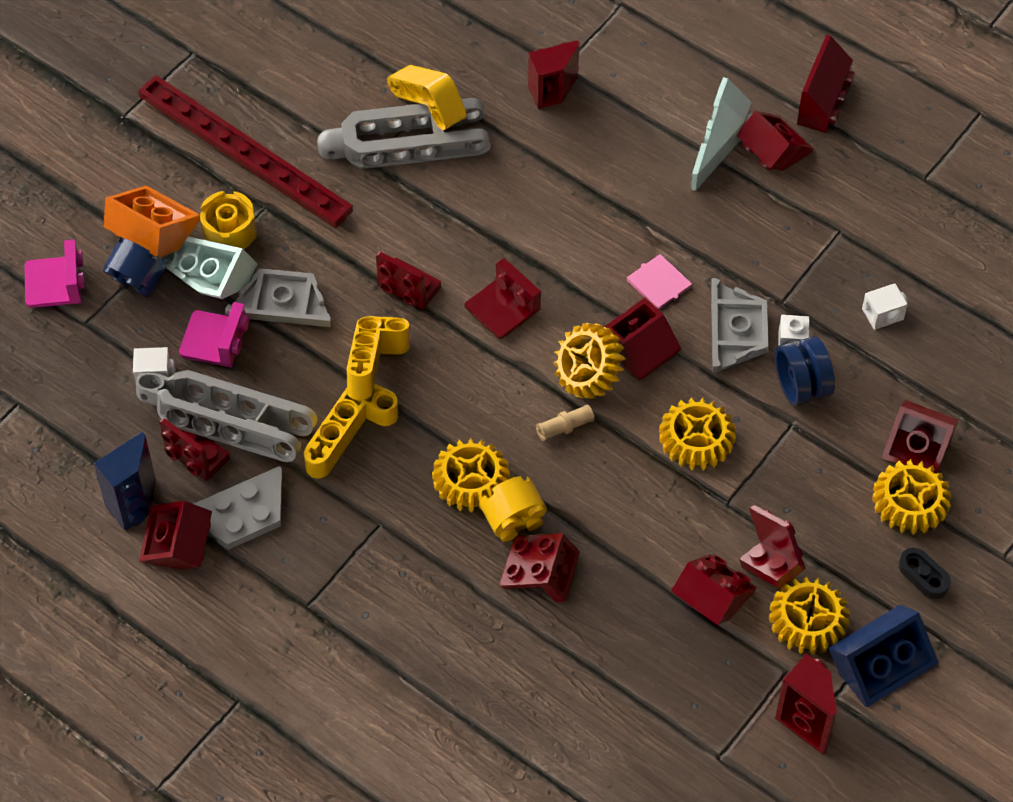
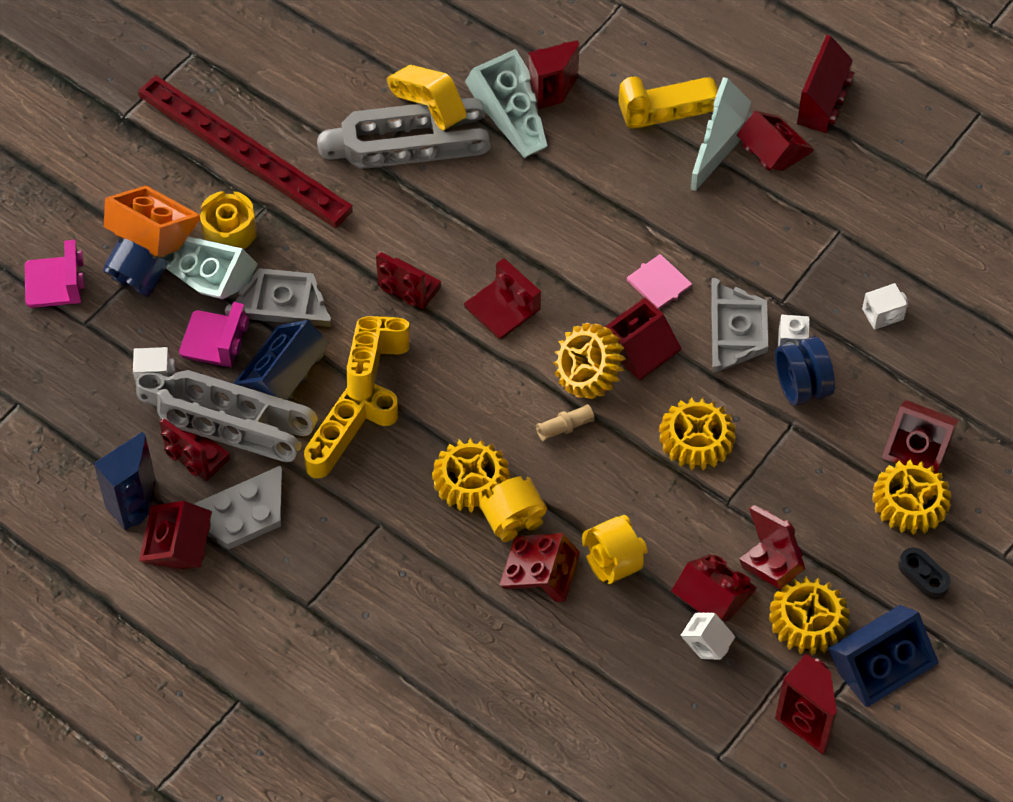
(284, 360): none -> dark blue slope
(509, 100): none -> light aqua wedge
(614, 549): none -> yellow brick
(665, 103): none -> yellow beam
(708, 636): none -> white brick

